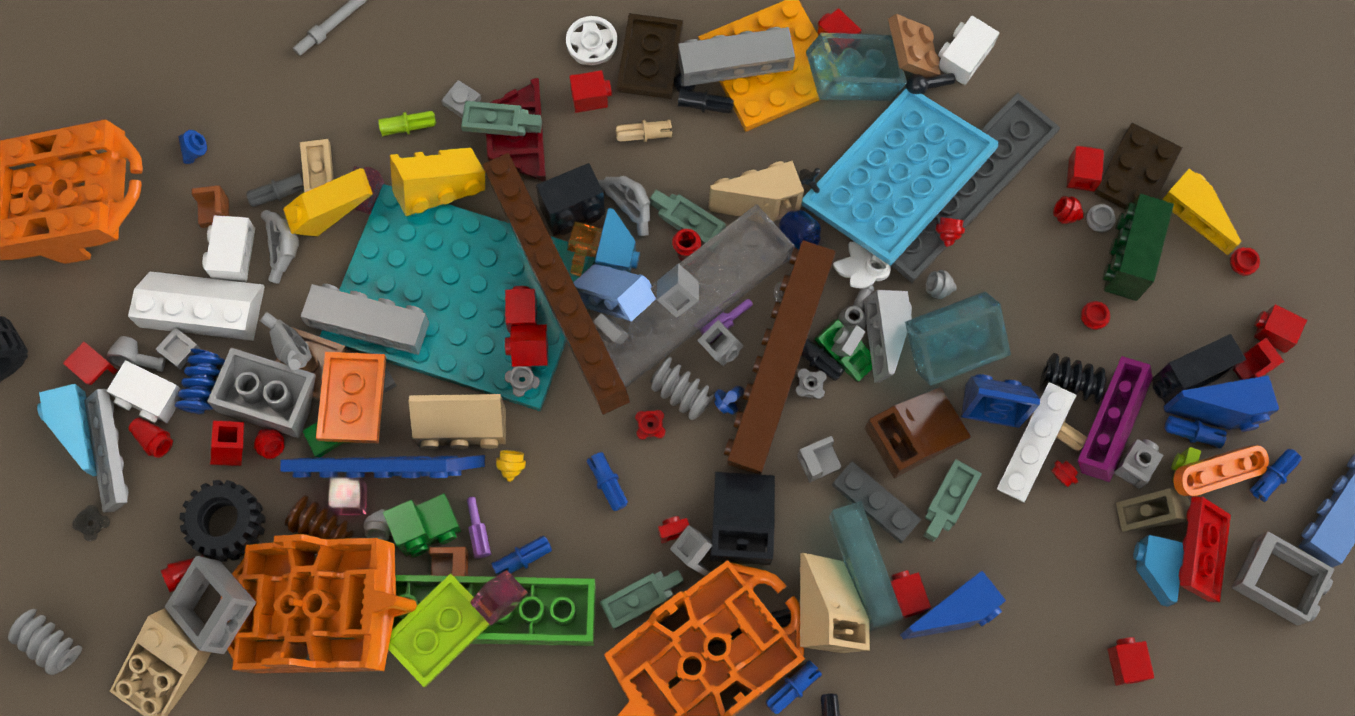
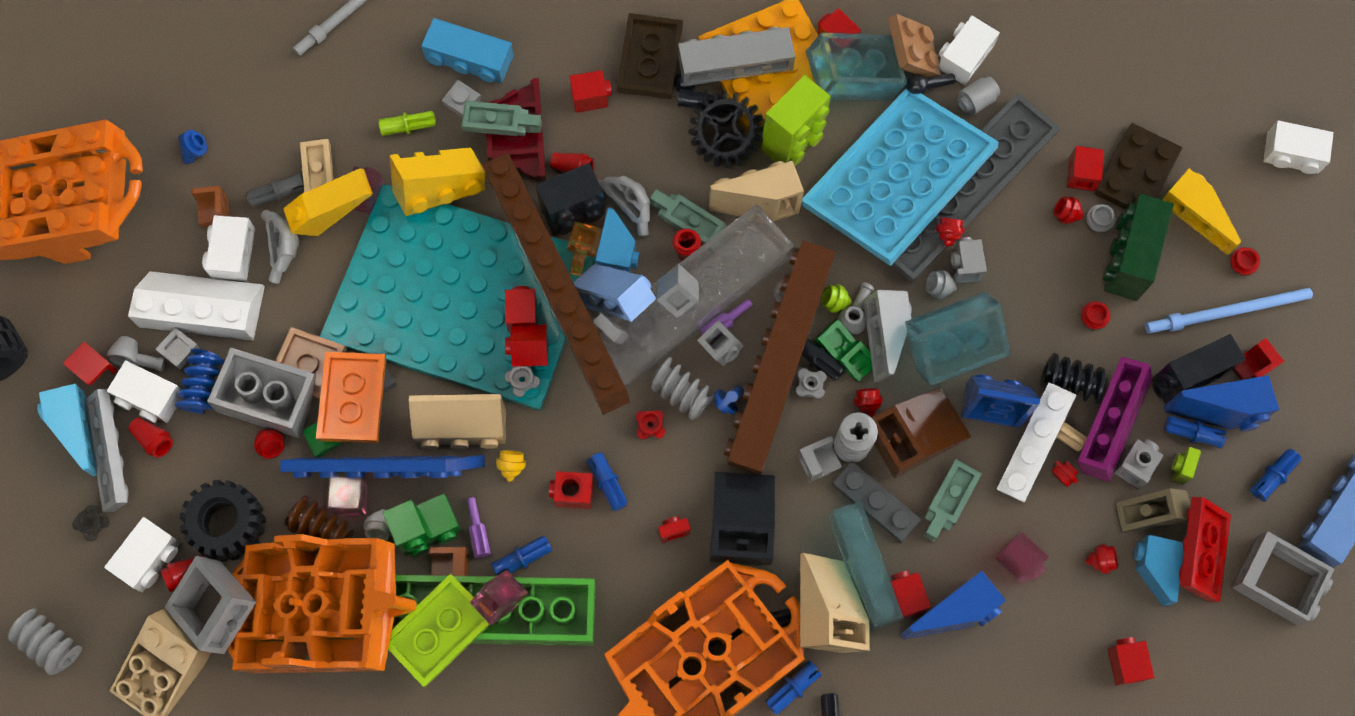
(143, 555): none -> white brick
(227, 443): red brick -> none
(287, 343): light grey piece -> none
(365, 318): light grey brick -> none
(467, 51): none -> dark azure brick
(568, 161): none -> red cone
(582, 499): none -> red brick
(591, 40): white wheel -> none
(640, 597): sand green hinge -> none
(643, 131): tan axle -> none
(691, 548): light grey panel -> none
(733, 118): none -> black gear
(795, 122): none -> lime brick
(800, 226): clear blue head -> none
(808, 178): black bar -> none
(835, 298): none -> lime plate
(847, 340): light grey plate -> none
(855, 437): none -> light grey piece
(862, 267): white plate -> none
(868, 400): none -> red plate
(968, 260): none -> light grey brick
(978, 95): none -> light grey brick
(1023, 558): none -> clear pink brick
(1103, 559): none -> red plate
(1177, 321): none -> light blue bar
(1220, 470): orange plate -> none
(1279, 327): red brick -> none
(1298, 147): none -> white brick

